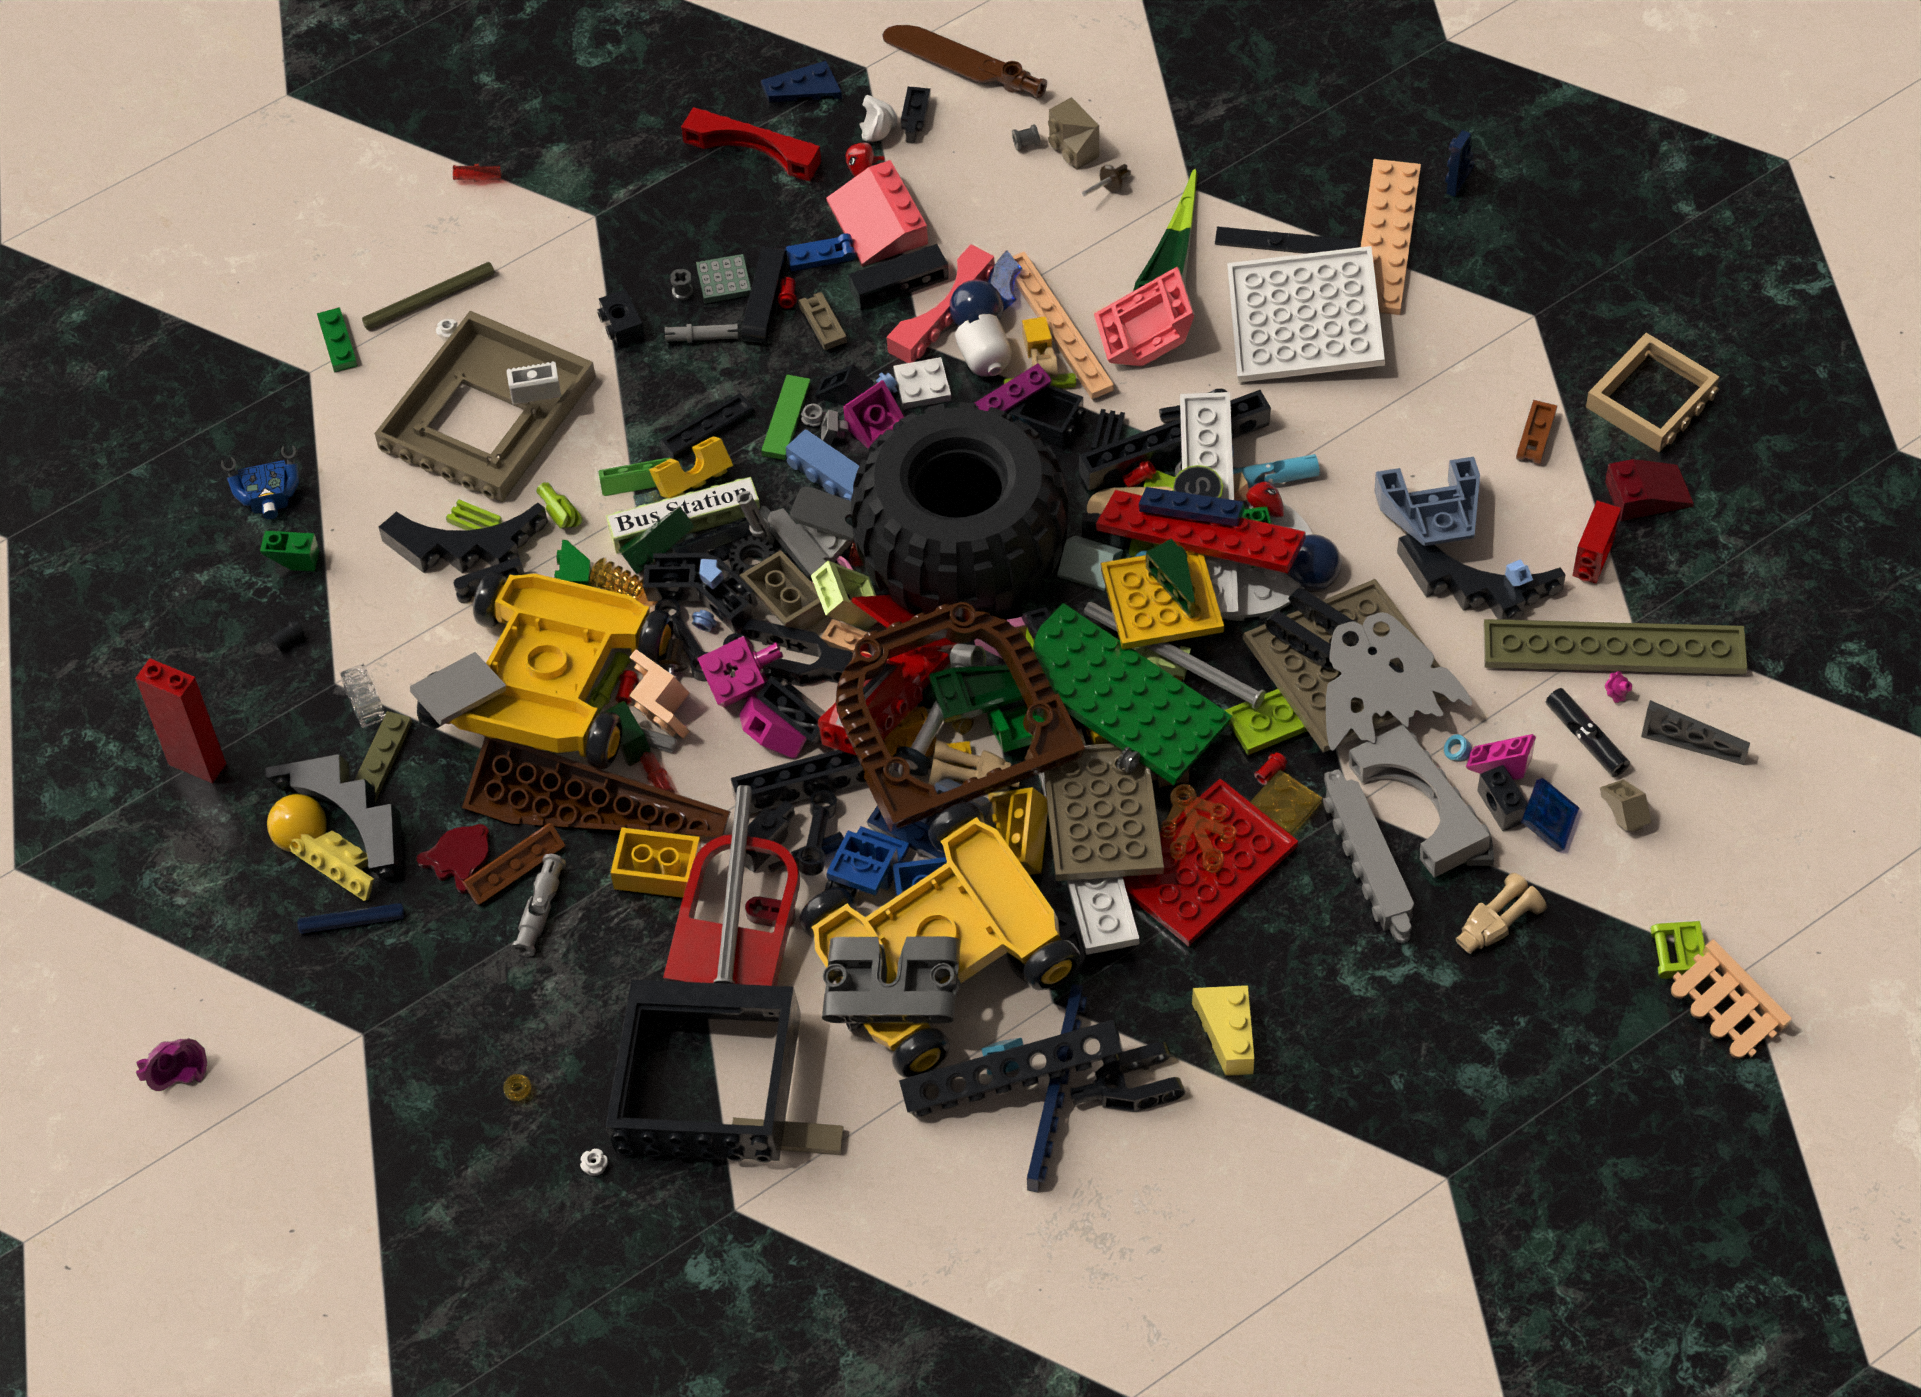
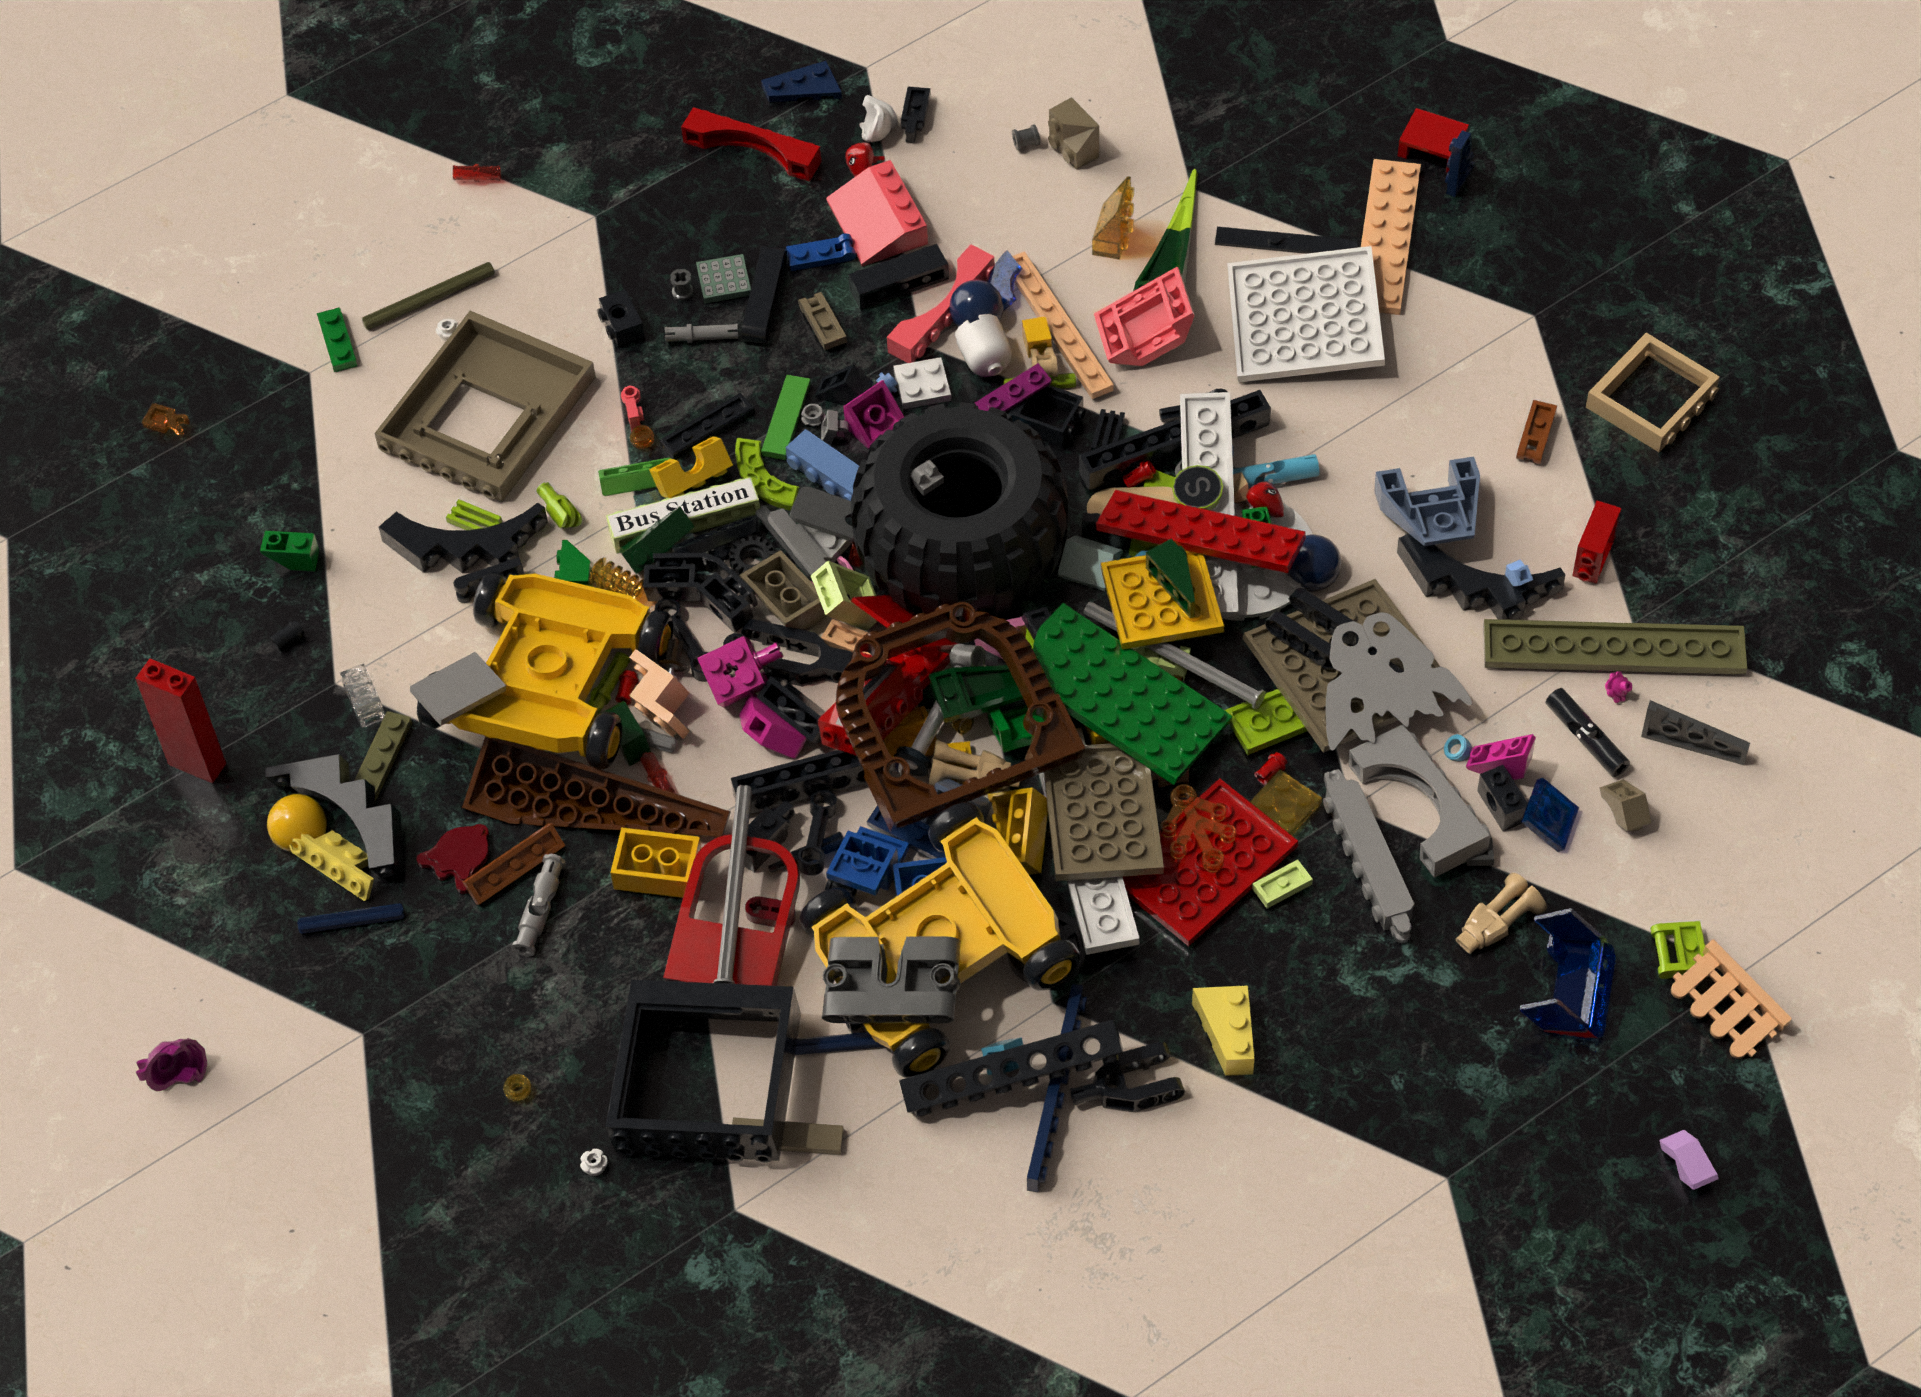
(162, 418): none -> clear orange plate
(265, 485): blue torso -> none
(533, 383): white brick -> none
(630, 397): none -> coral plate
(642, 437): none -> clear orange plate
(703, 620): medium blue plate -> none
(710, 572): light blue piece -> none
(758, 525): light grey pin -> none
(766, 486): none -> lime tile
(787, 293): red pin -> none
(835, 1043): none -> dark blue axle
(926, 477): none -> light grey tile
(963, 59): reddish brown piece -> none
(1110, 178): dark brown piece -> none
(1115, 222): none -> clear yellow slope
(1129, 760): dark grey bush -> none
(1191, 506): dark blue plate -> none
(1282, 884): none -> yellowish green plate
(1430, 134): none -> red panel
(1581, 980): none -> clear blue windscreen
(1646, 488): dark red slope -> none
(1690, 1159): none -> lavender slope

